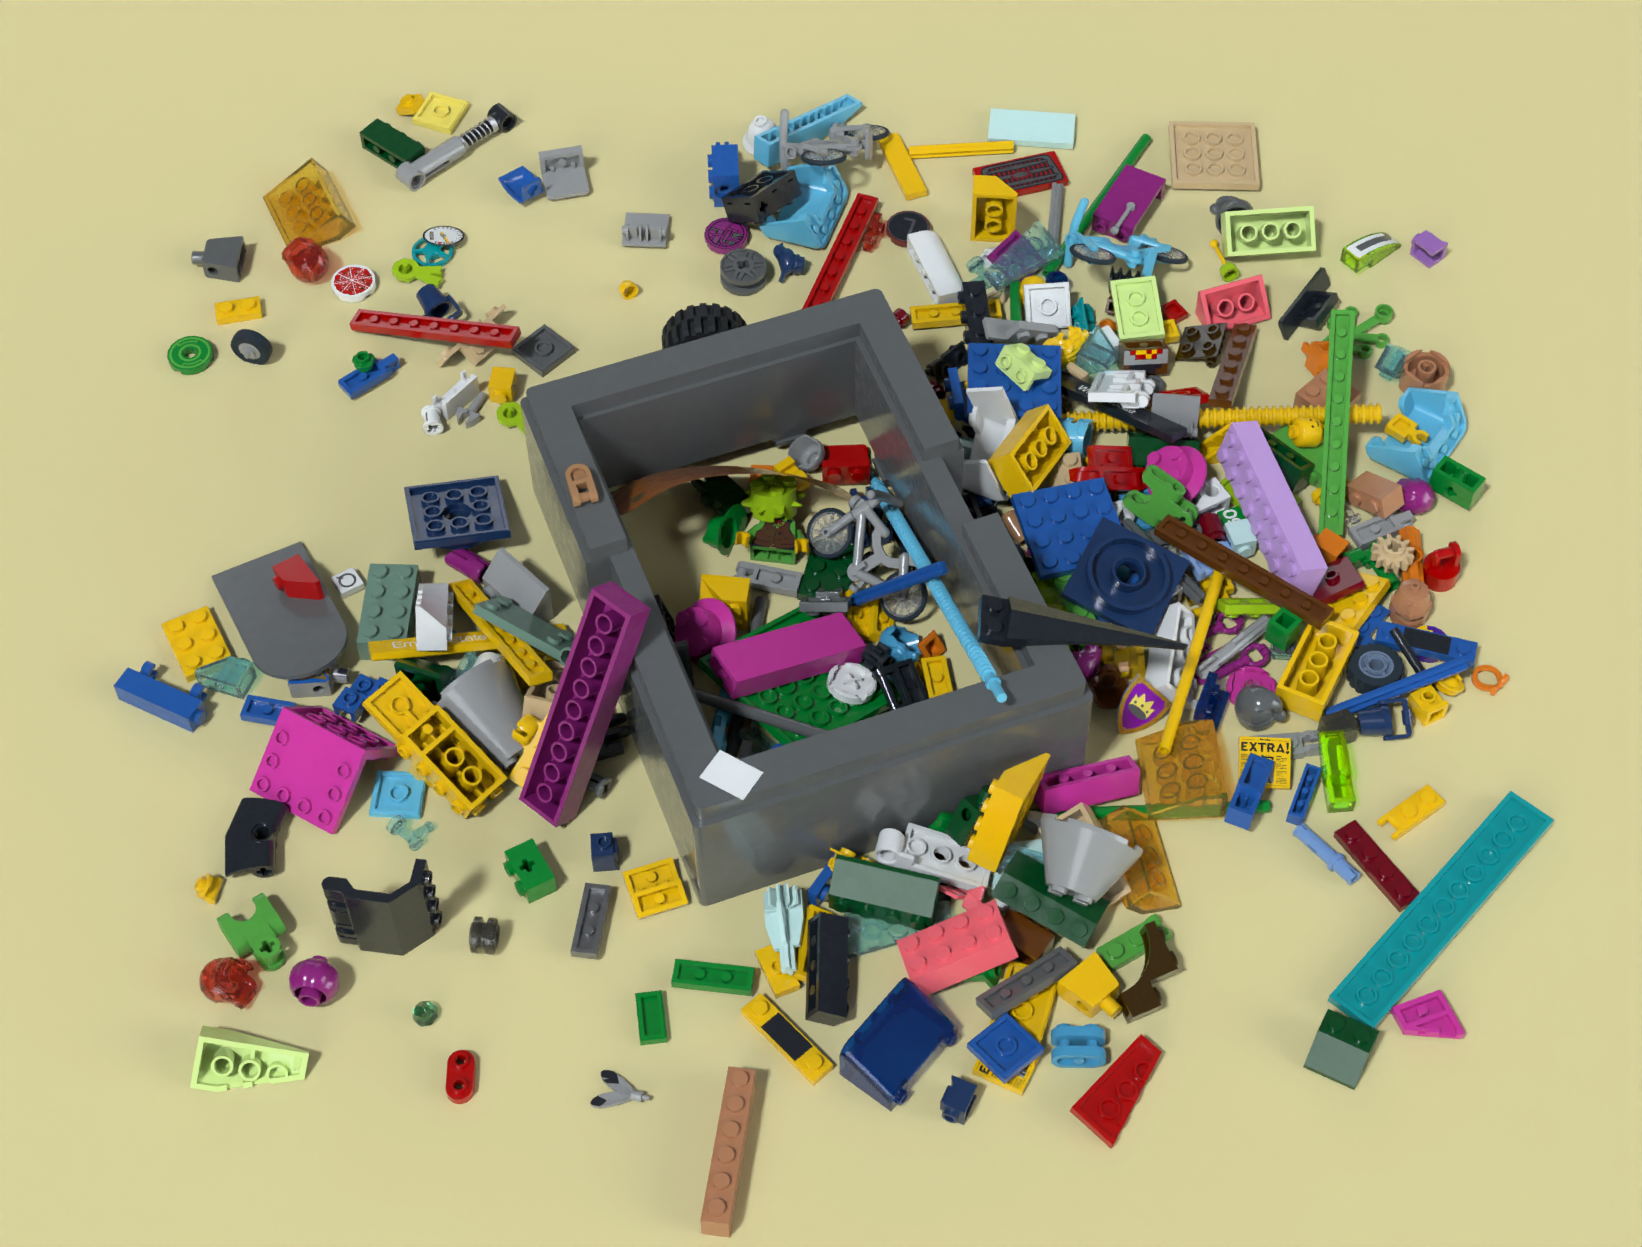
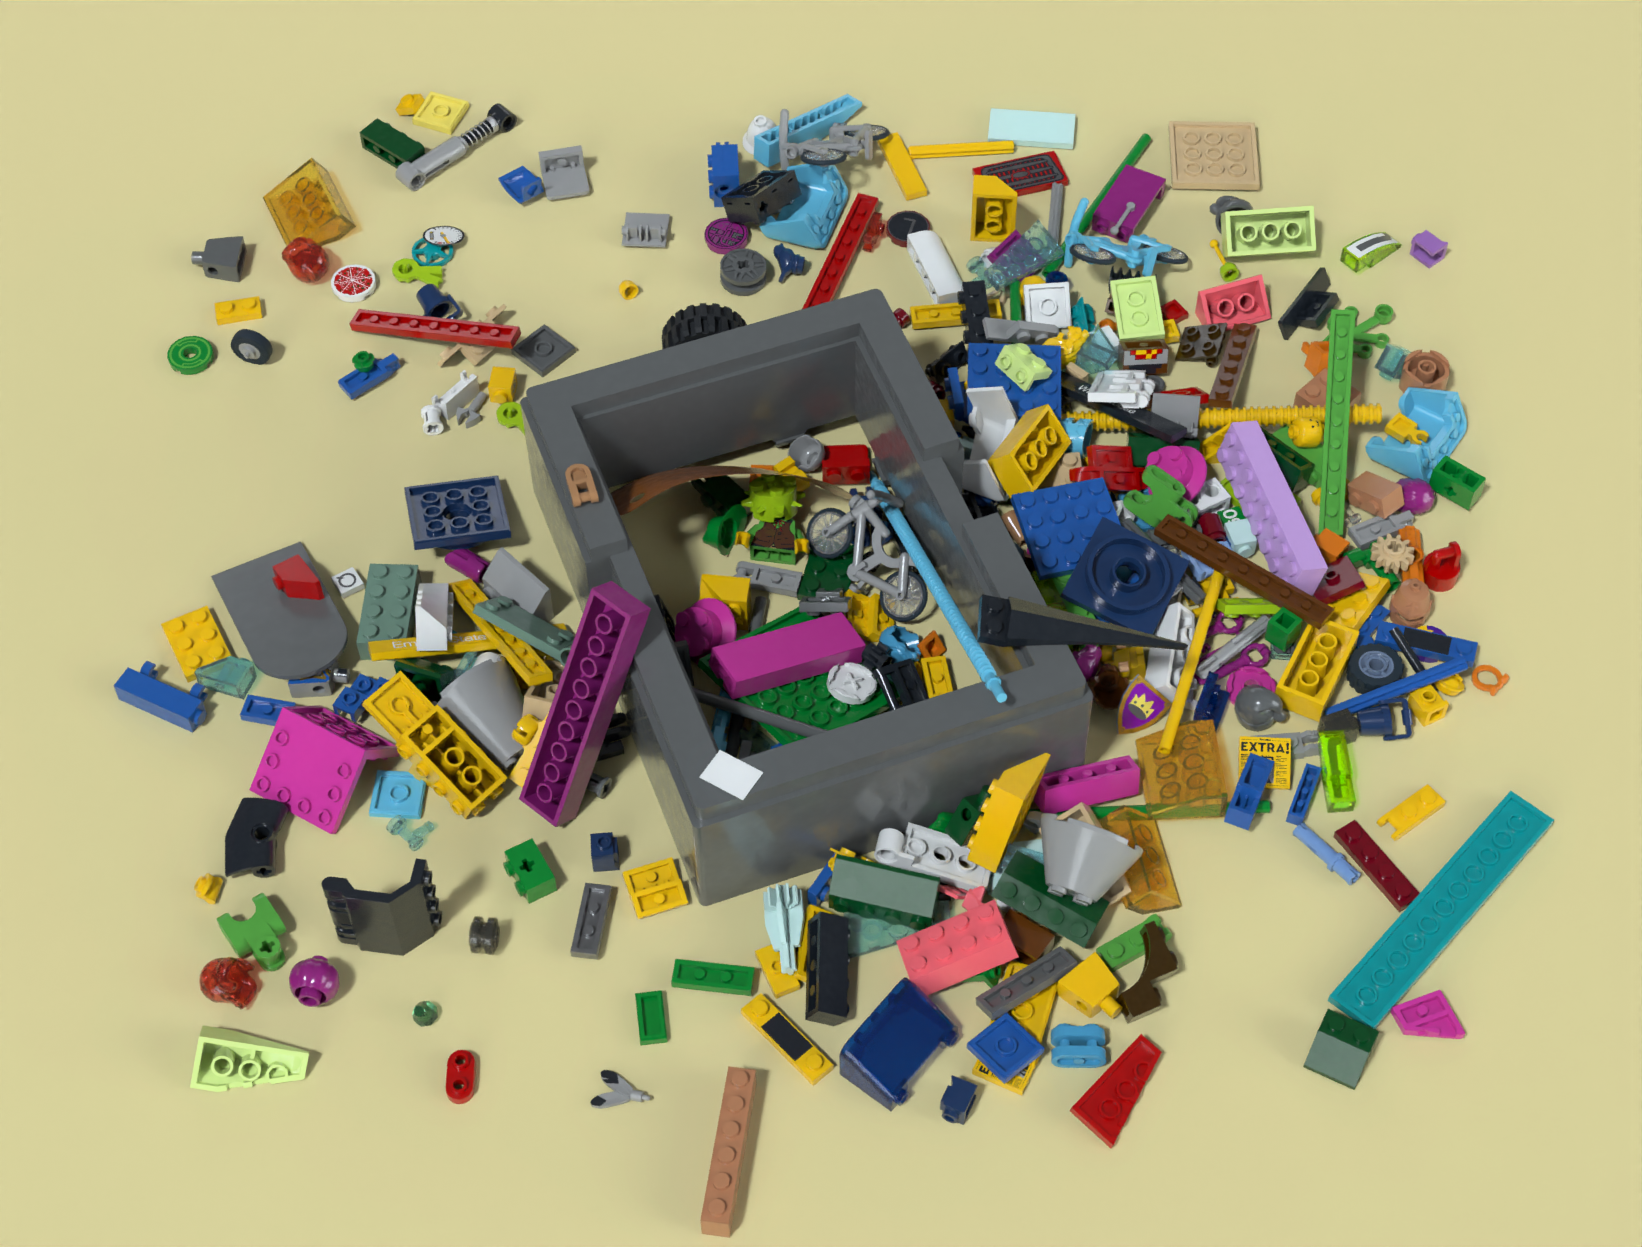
(899, 583): blue axle -> none

